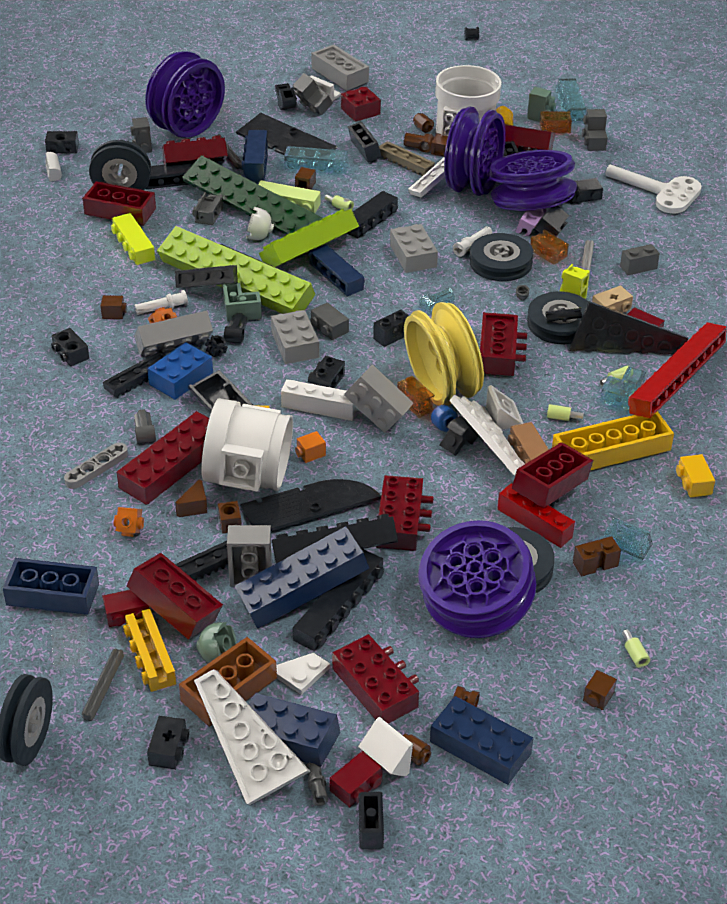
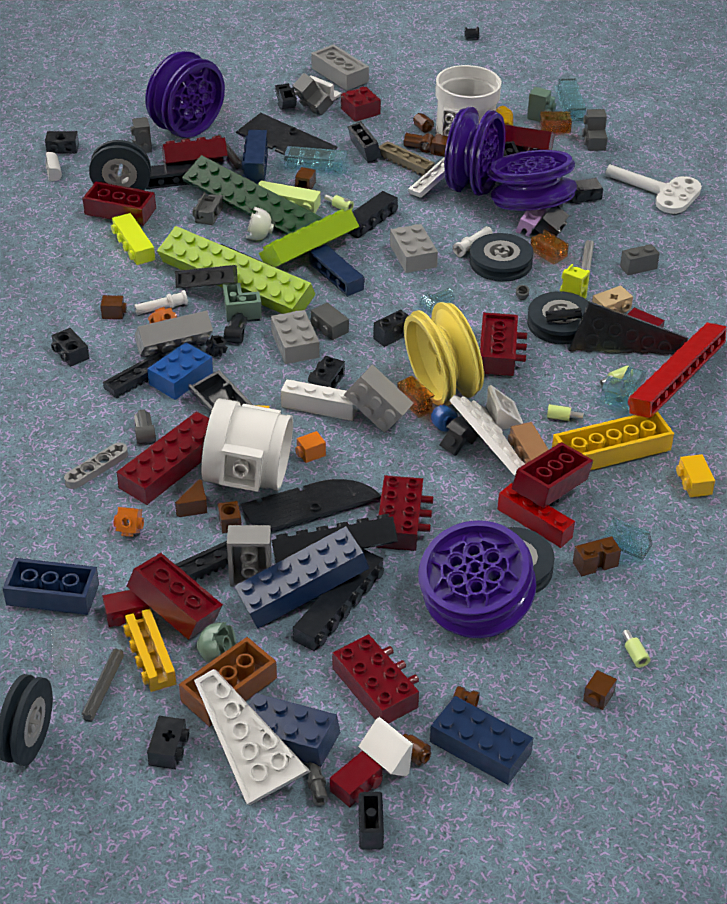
(302, 672): white wing -> none

